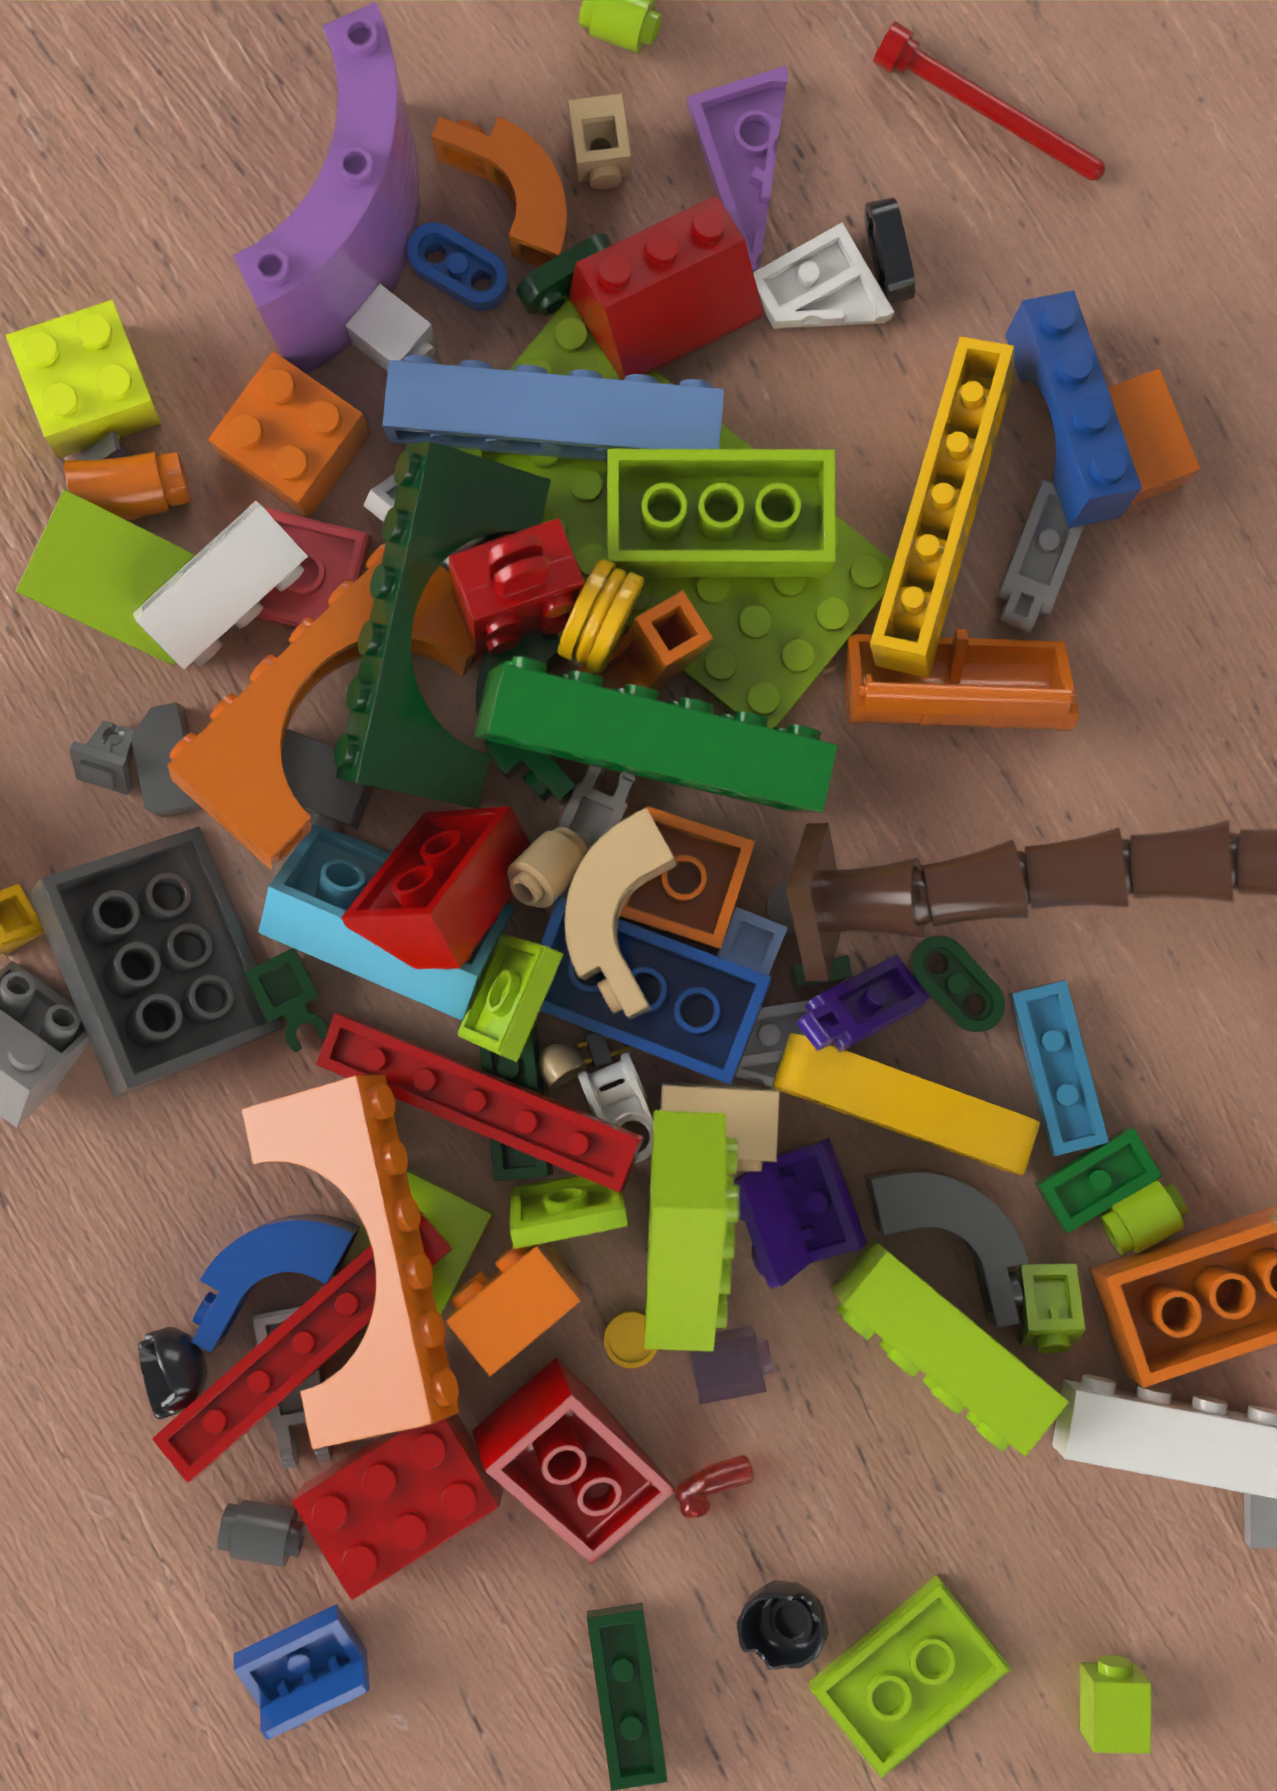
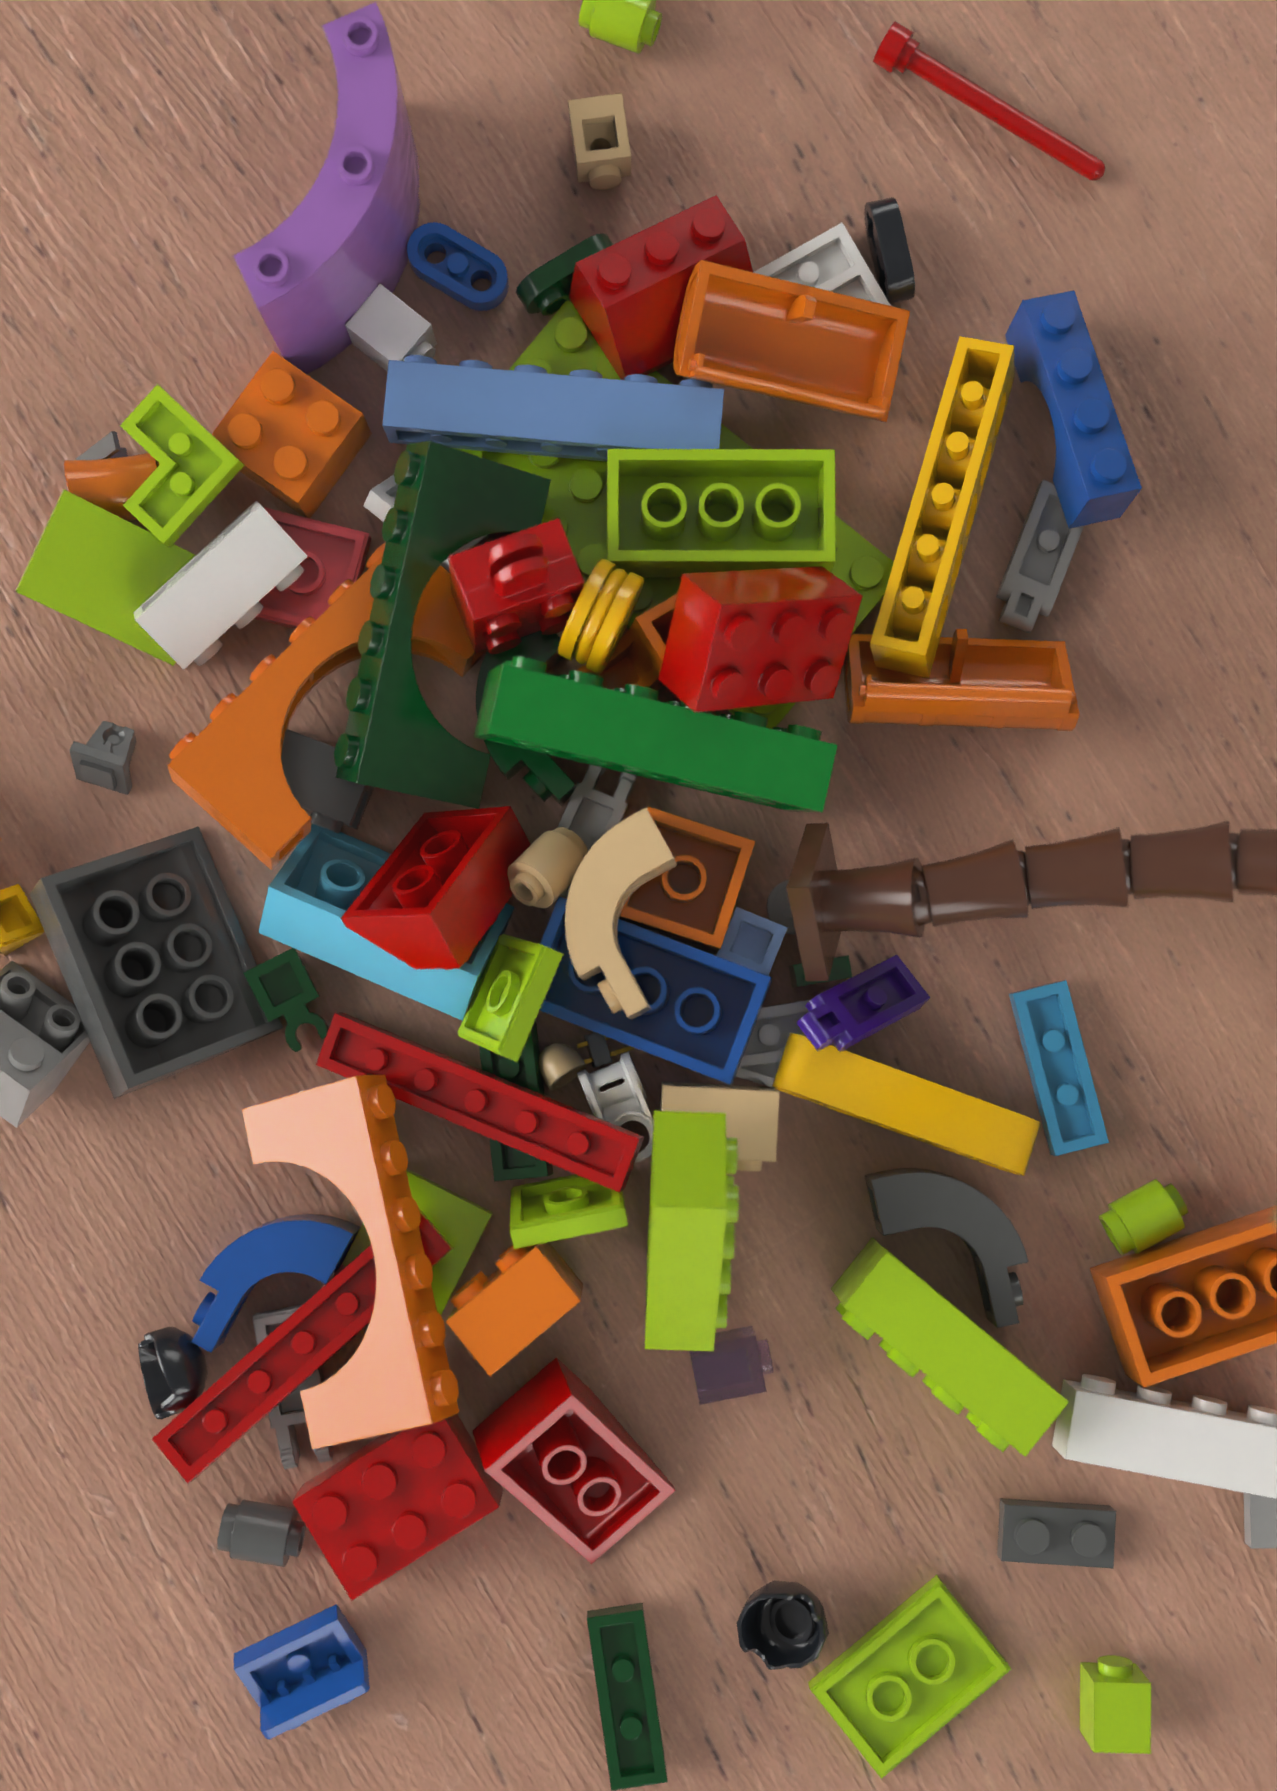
(83, 378): neon yellow brick -> none
(152, 745): dark grey piece -> none
(190, 470): none -> lime plate
(522, 171): orange arch -> none
(626, 1340): yellow piece -> none
(710, 1480): clear red arm -> none
(739, 144): medium lavender wing -> none
(758, 637): none -> red brick
(789, 341): none -> orange container
(798, 1212): dark purple bracket -> none
(956, 982): dark green plate -> none
(1051, 1307): lime bracket -> none
(1056, 1533): none -> dark grey plate
(1098, 1179): green plate -> none
(1153, 434): orange brick -> none

